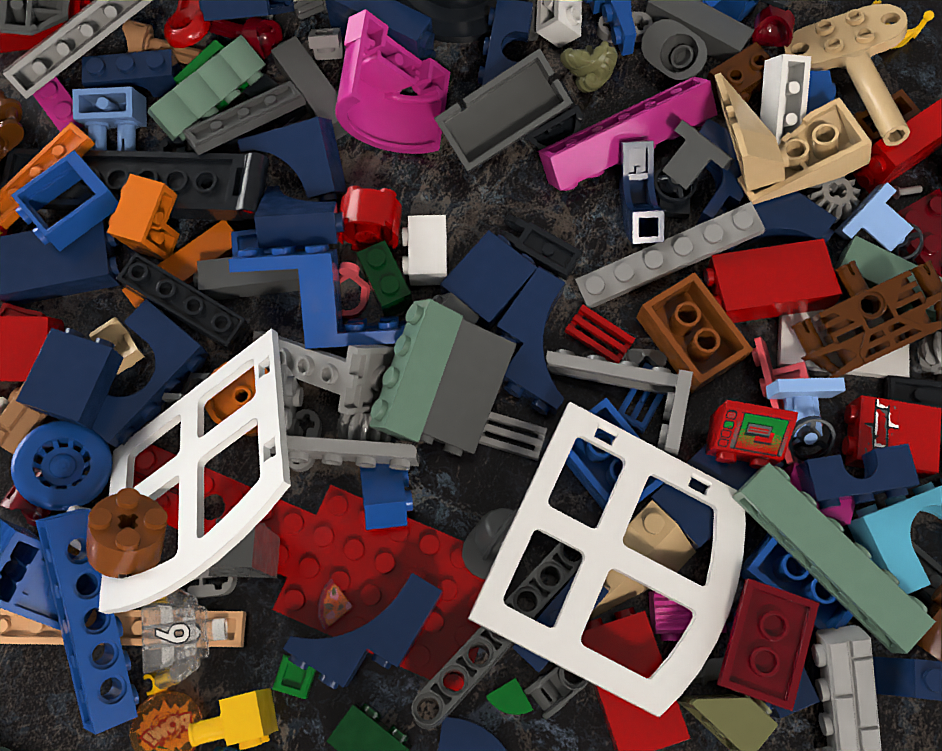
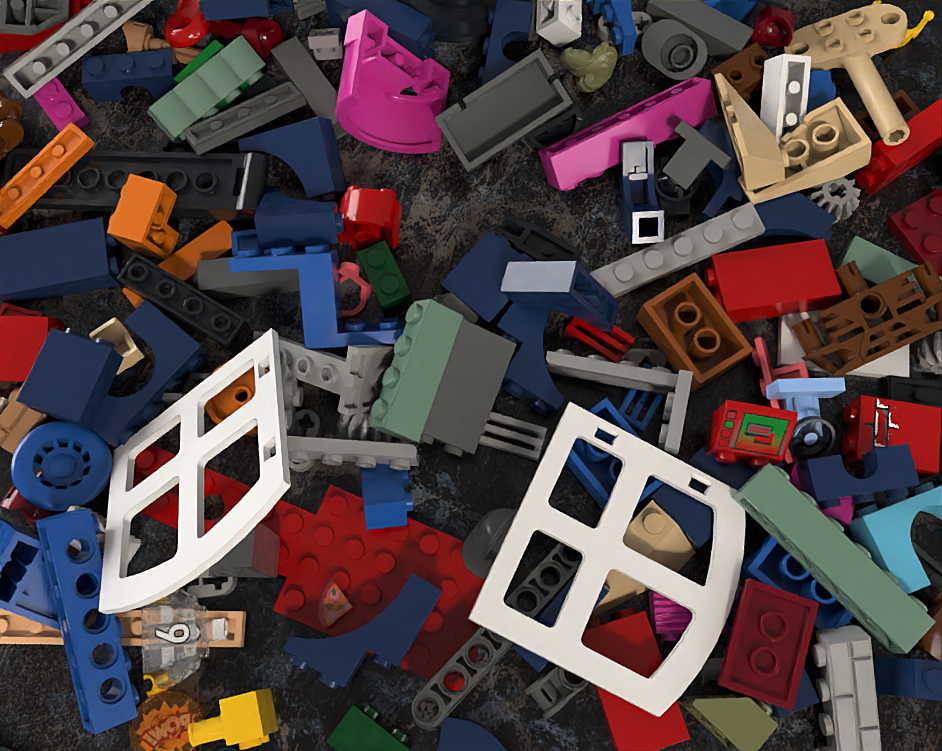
(52, 184): blue window -> none
(110, 108): medium blue brick -> none
(125, 534): dark orange brick -> none
(293, 679): green tile -> none
(426, 249): white brick -> none
(510, 698): green tile -> none
(562, 288): none -> dark blue arch
(882, 223): light blue piece -> none
(906, 190): light grey piece -> none

